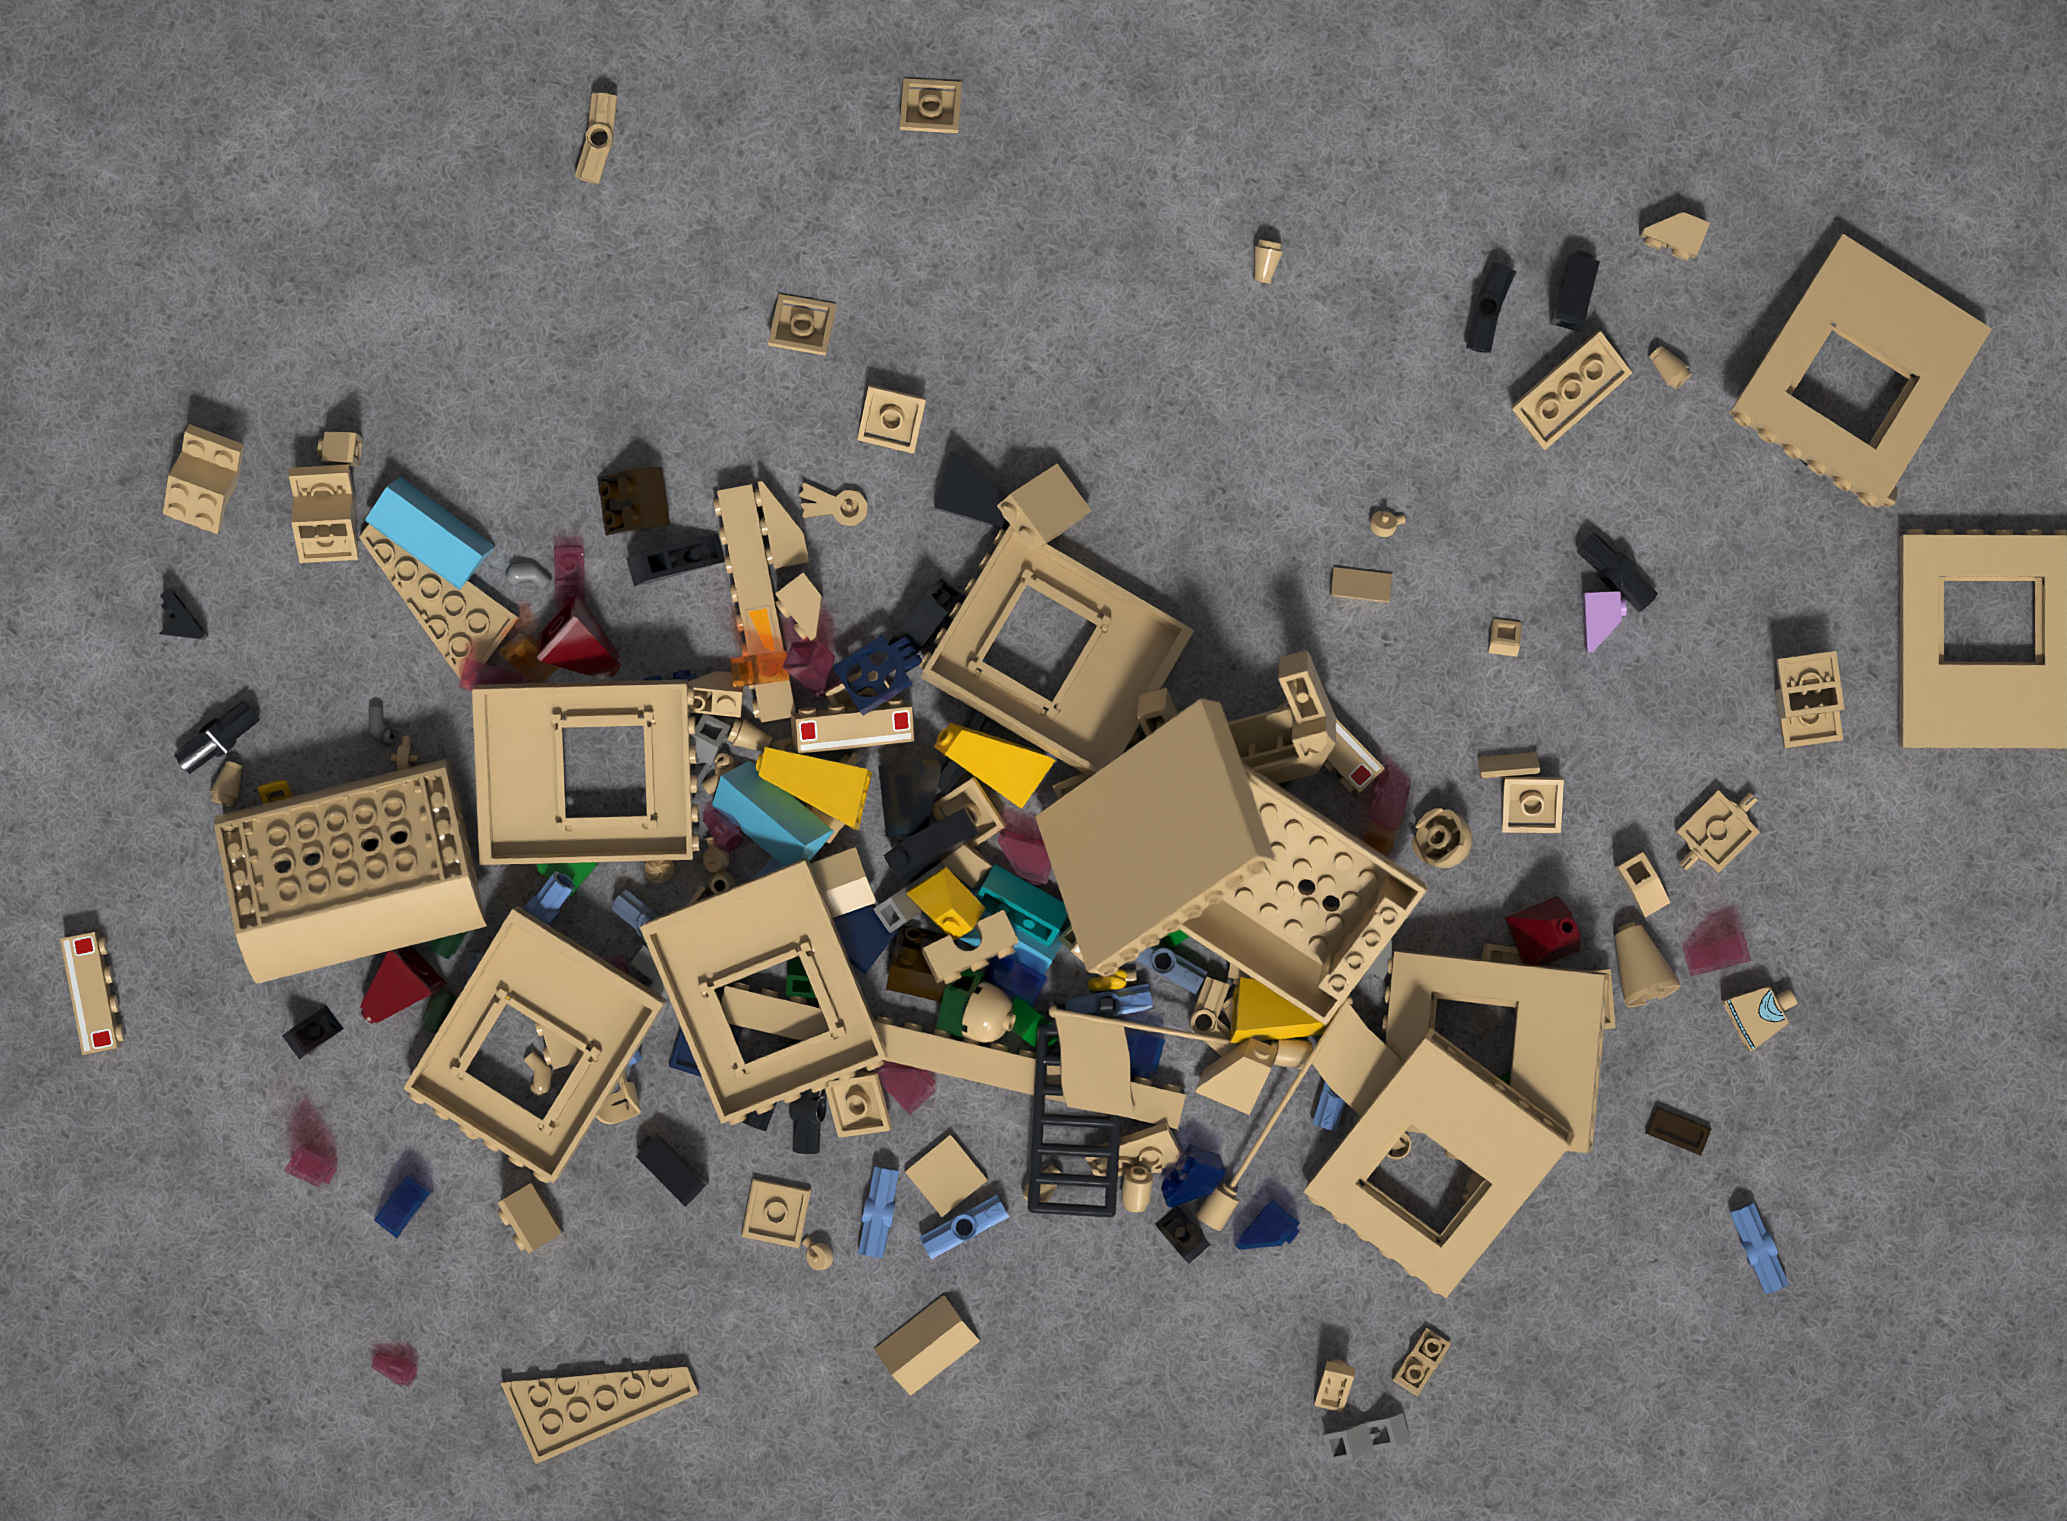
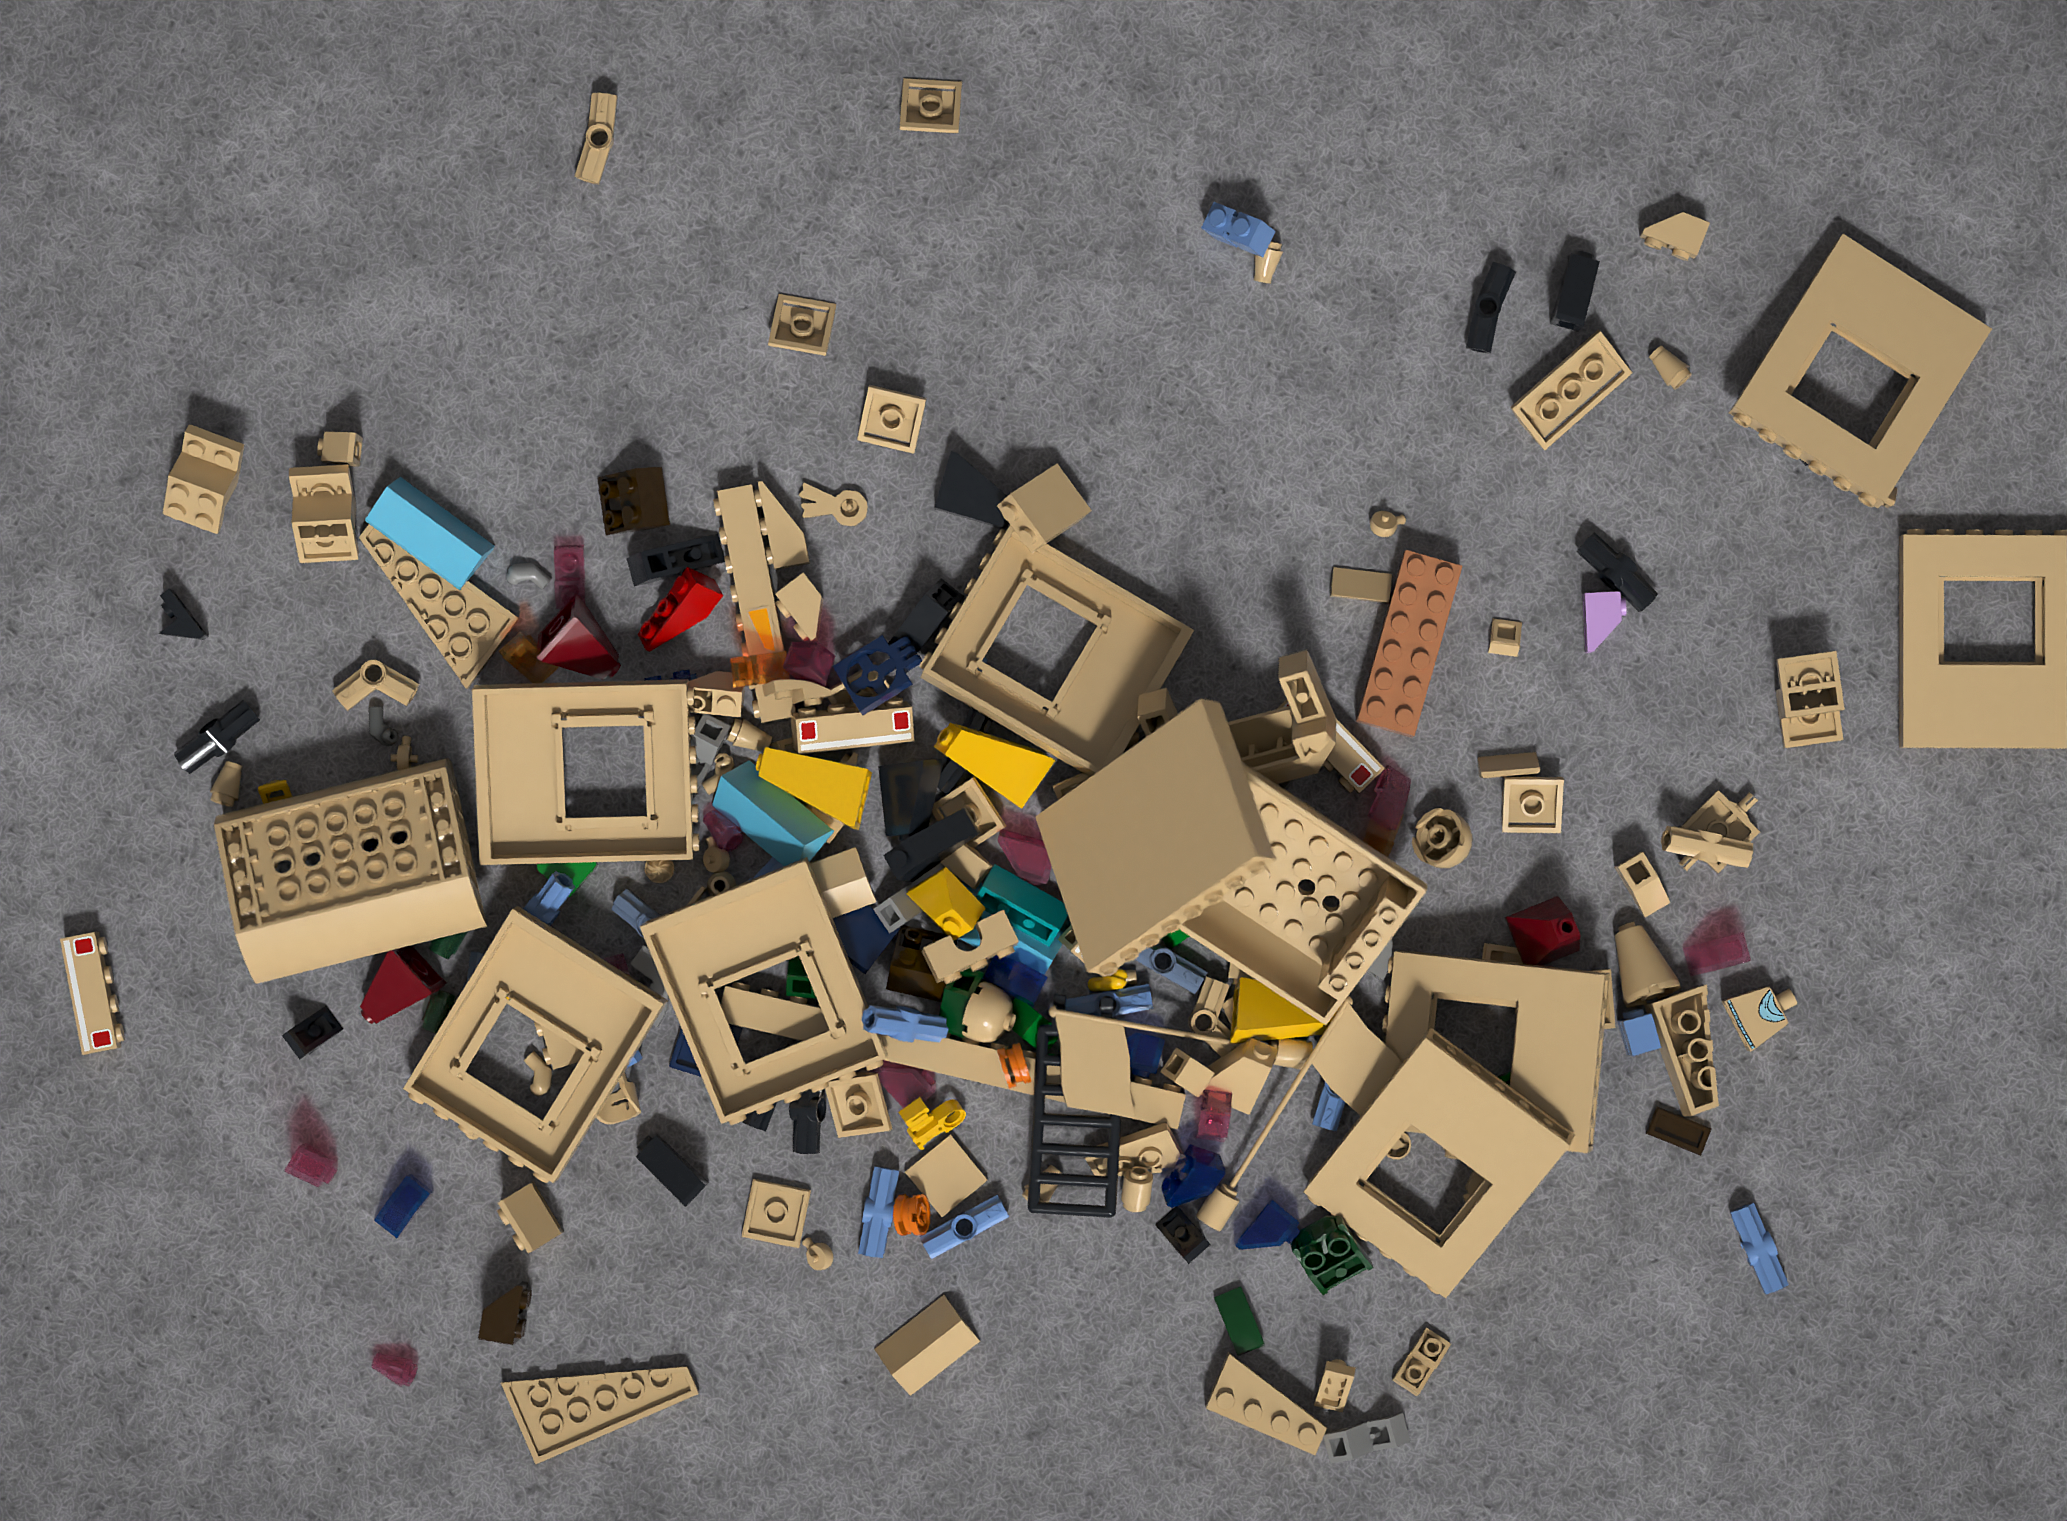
(391, 683): none -> tan piece
(483, 674): clear pink slope -> none
(503, 1318): none -> dark brown slope
(683, 607): none -> red slope
(799, 690): none -> tan slope
(904, 1024): none -> medium blue piece
(911, 1214): none -> orange wheel
(925, 1126): none -> yellow piece
(1017, 1064): none -> orange wheel
(1187, 1072): none -> tan slope
(1214, 1115): none -> clear pink slope
(1239, 1321): none -> dark green slope
(1244, 230): none -> medium blue piece
(1259, 1405): none -> tan wedge
(1329, 1253): none -> dark green slope
(1409, 643): none -> nougat brick
(1638, 1032): none -> medium blue piece
(1687, 1048): none -> tan wedge
(1707, 846): none -> tan piece

